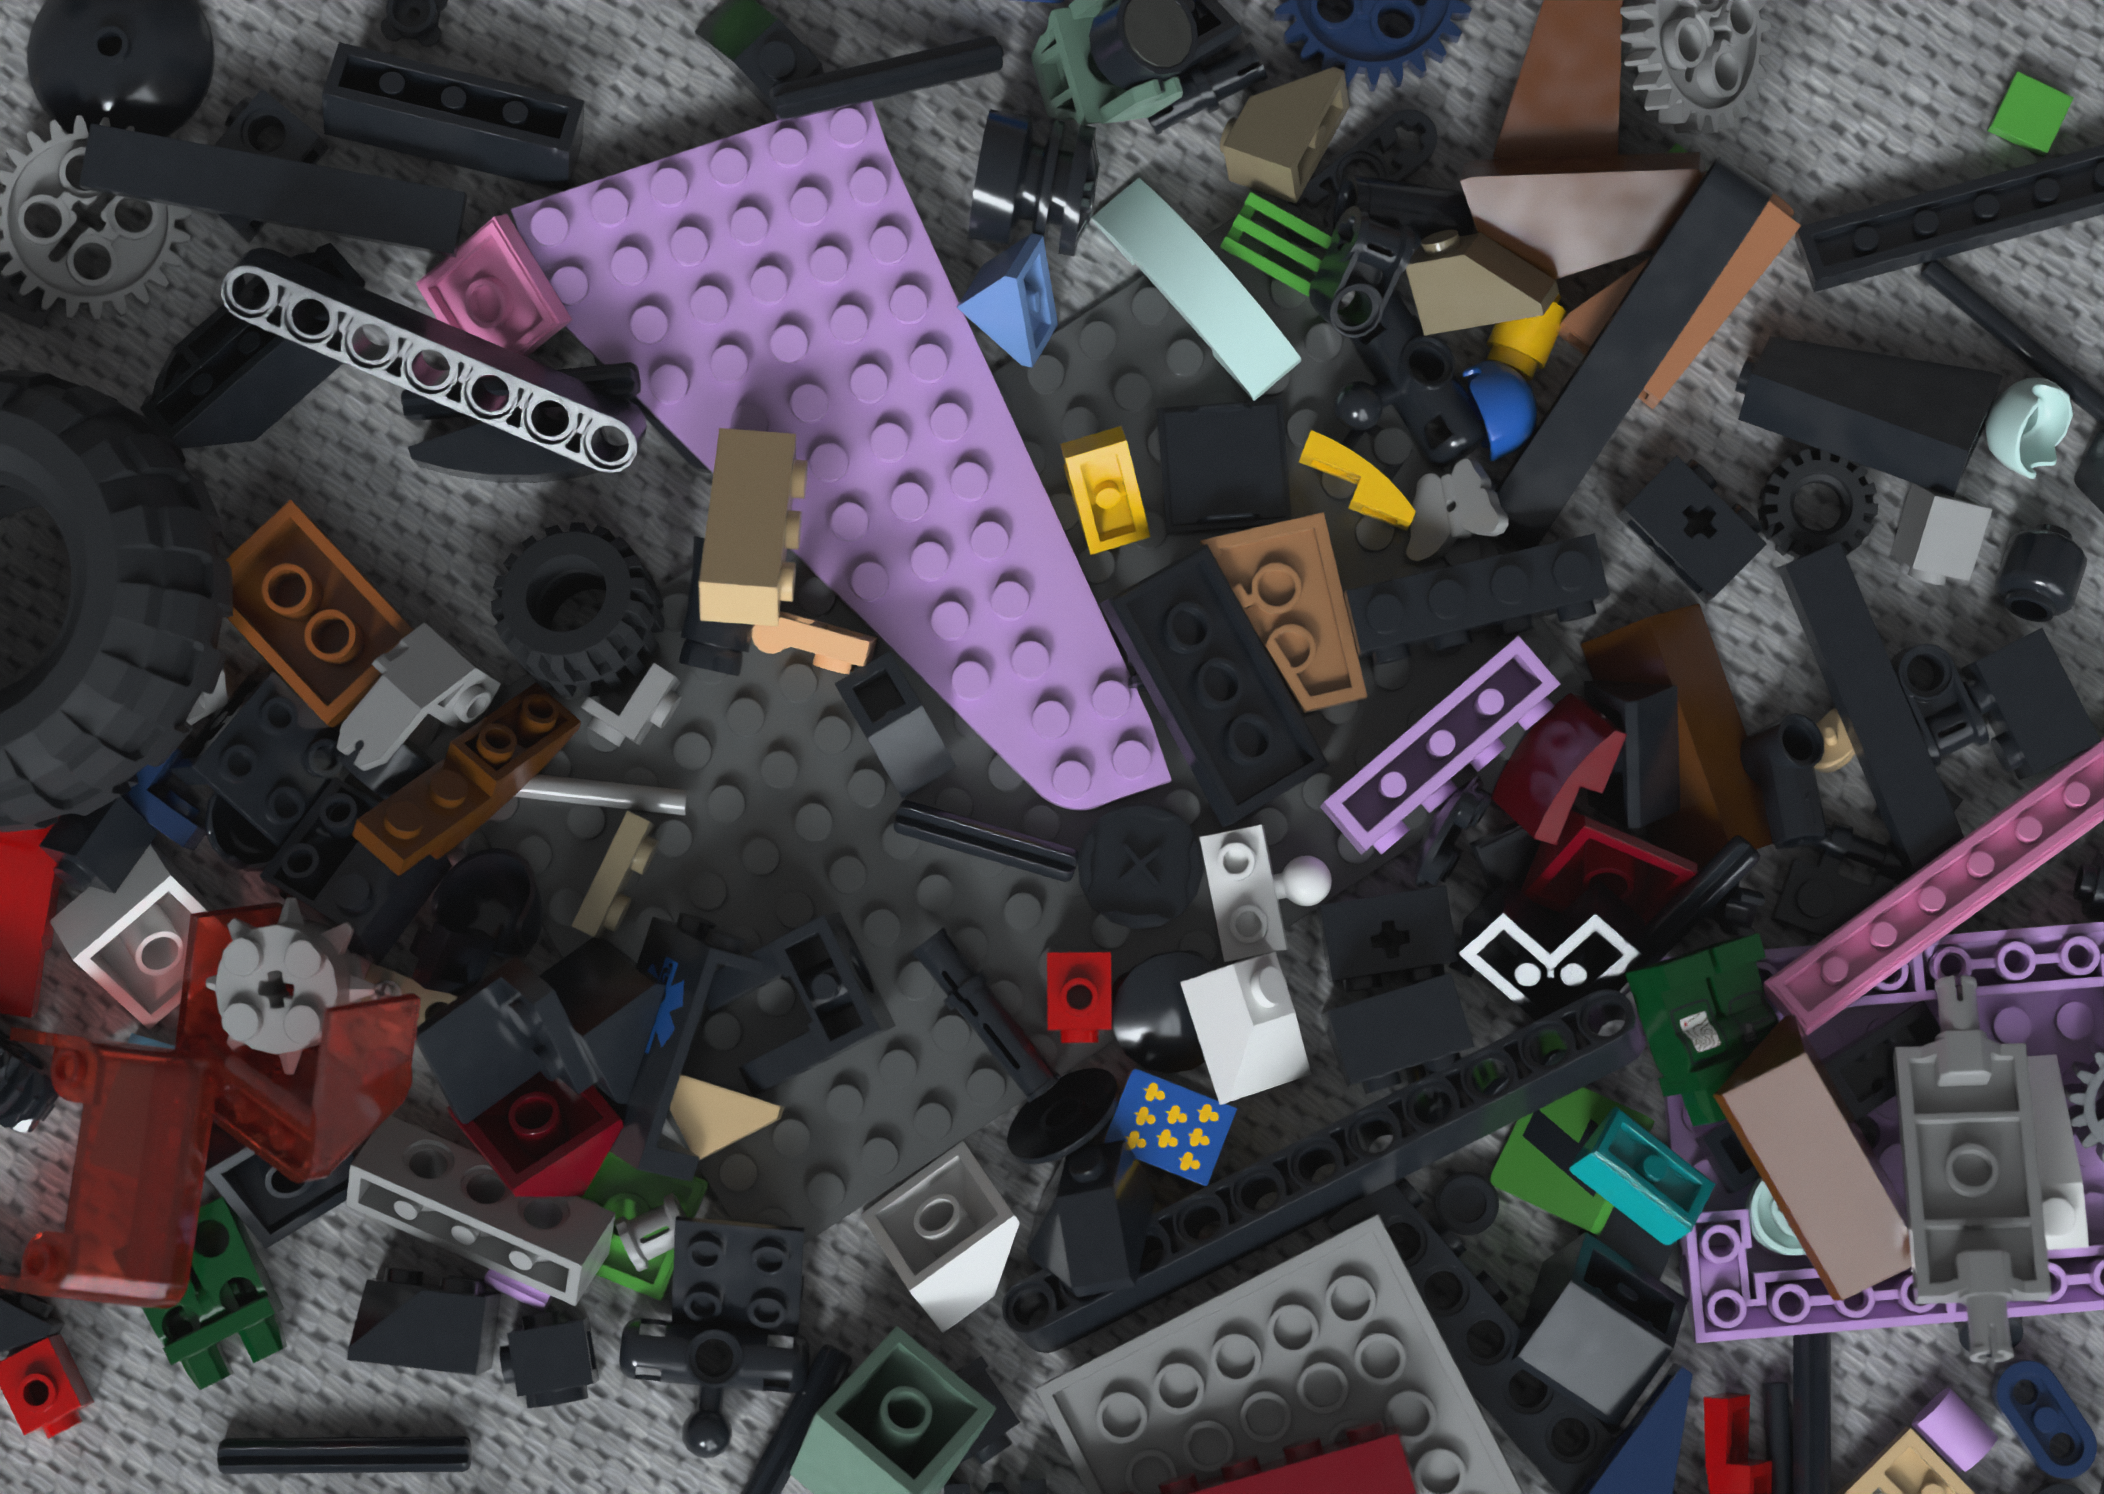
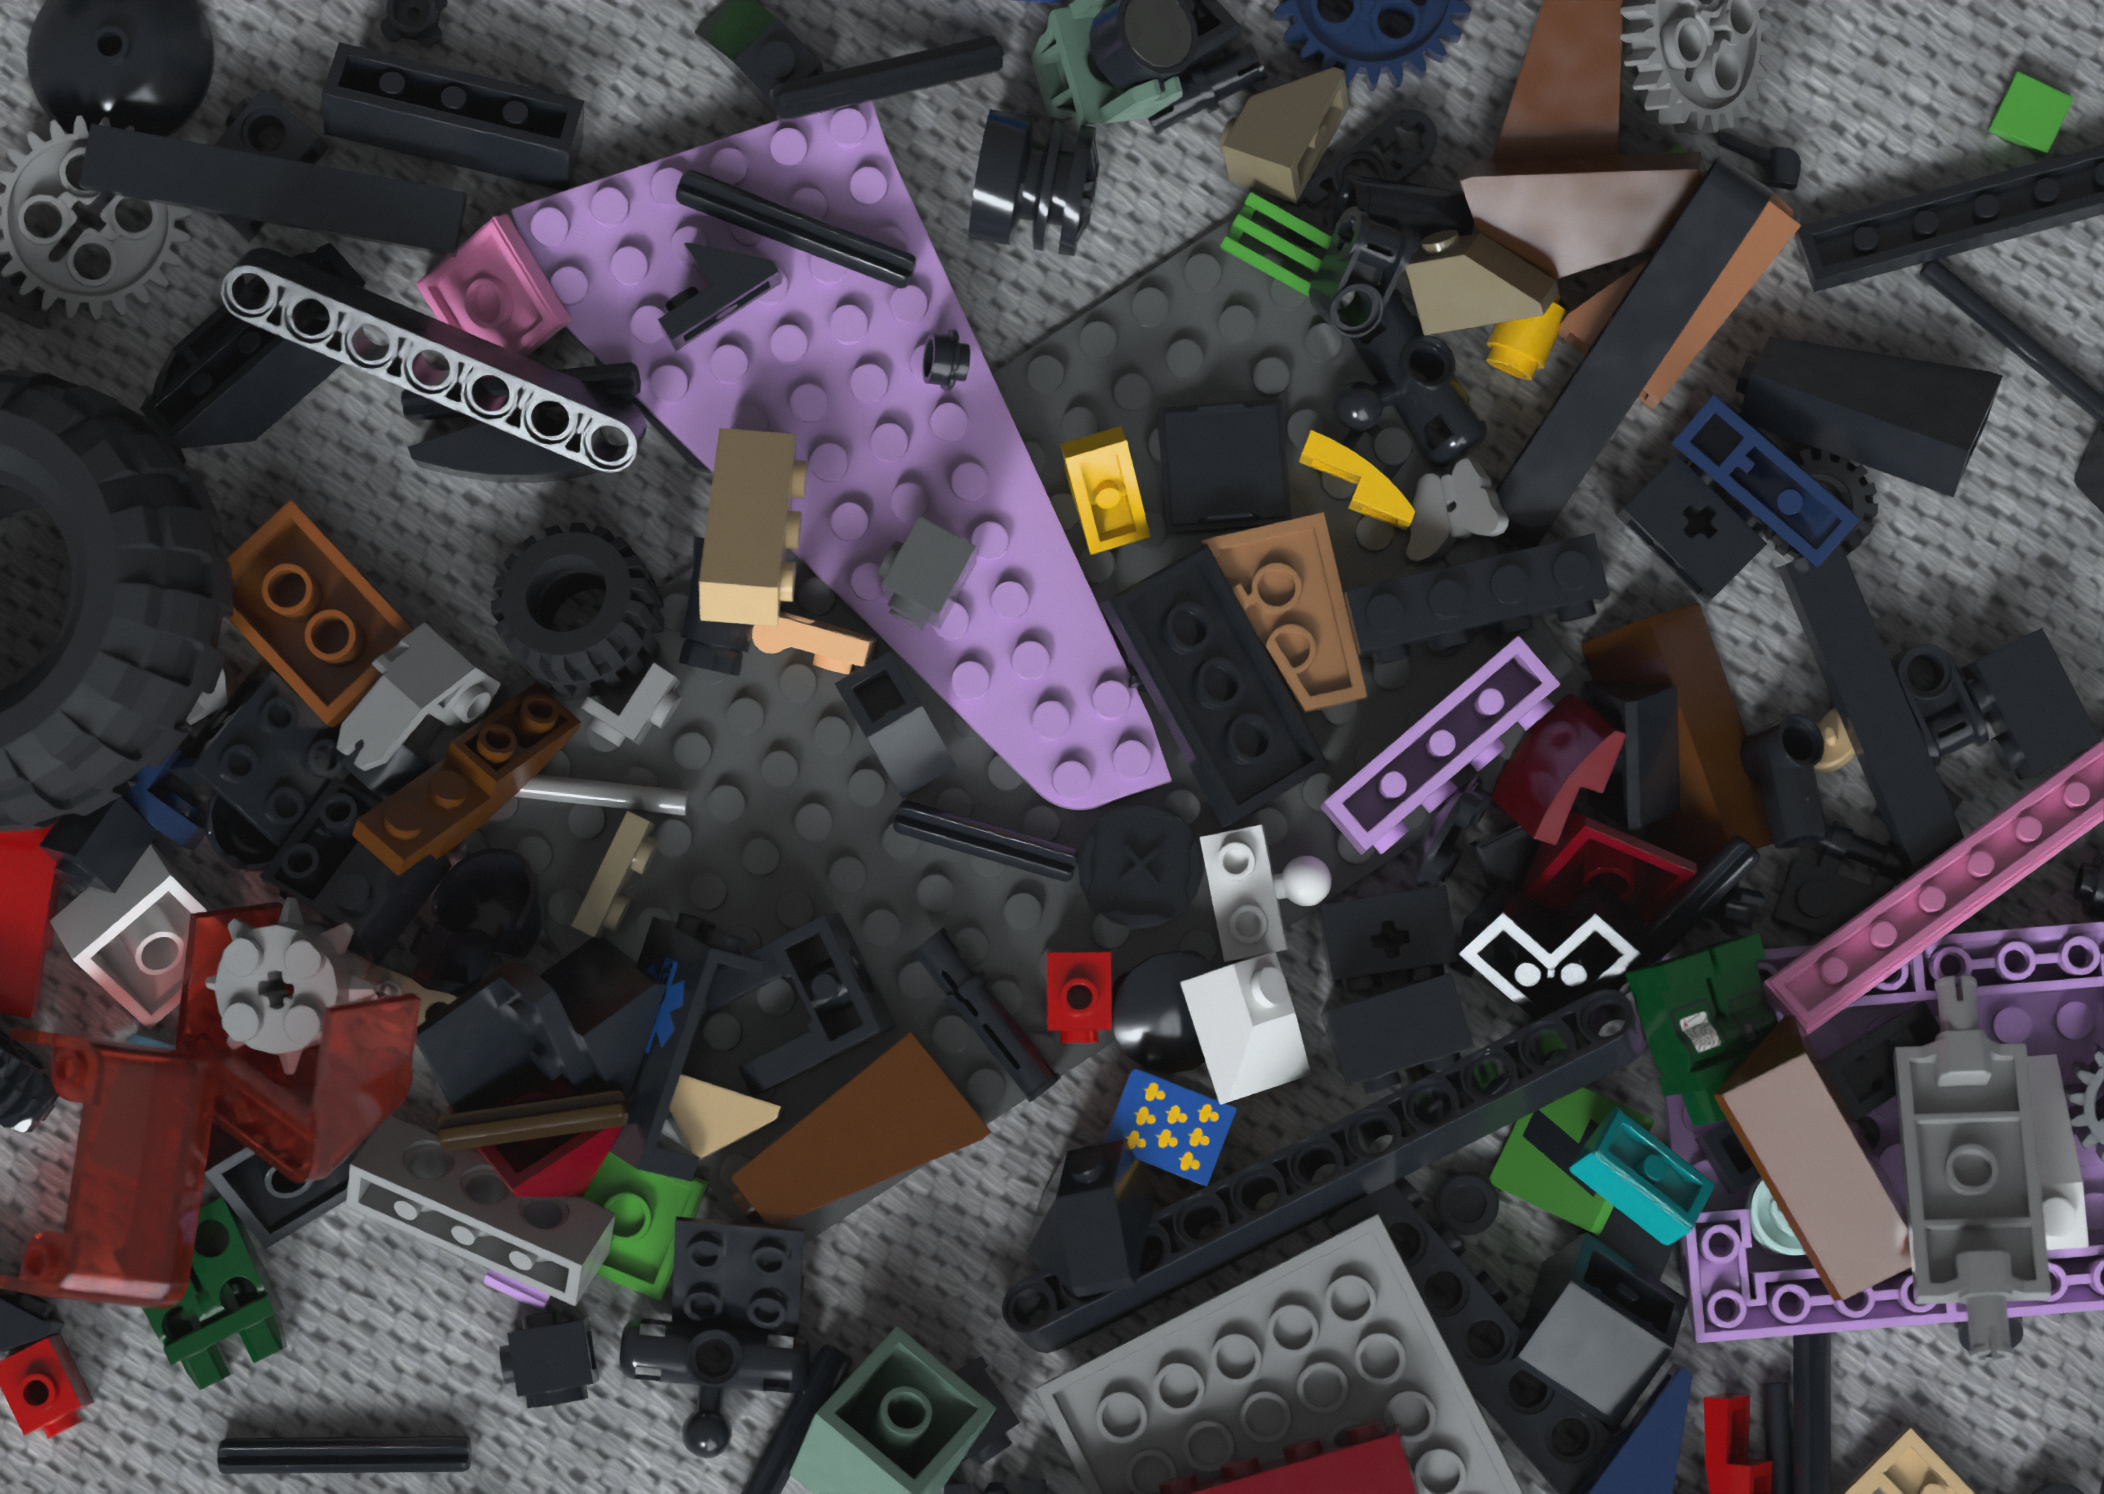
(426, 1325): black slope -> none
(533, 1119): none -> dark brown axle
(633, 1232): light grey bush -> none
(732, 284): none -> black slope
(796, 228): none -> black axle
(868, 1131): none -> reddish brown slope
(926, 574): none -> dark grey brick
(945, 360): none -> black plate
(946, 1235): white slope -> none
(1015, 300): medium blue slope -> none
(1064, 1116): black dish -> none
(1198, 287): light aqua slope -> none
(1504, 403): blue hair -> none
(1766, 480): none -> dark blue slope
(1782, 162): none -> black hand
(1940, 535): light grey brick -> none
(1954, 1430): lavender piece -> none
(2028, 424): light aqua hair -> none
(2040, 573): black head -> none
(2044, 1416): dark blue plate -> none

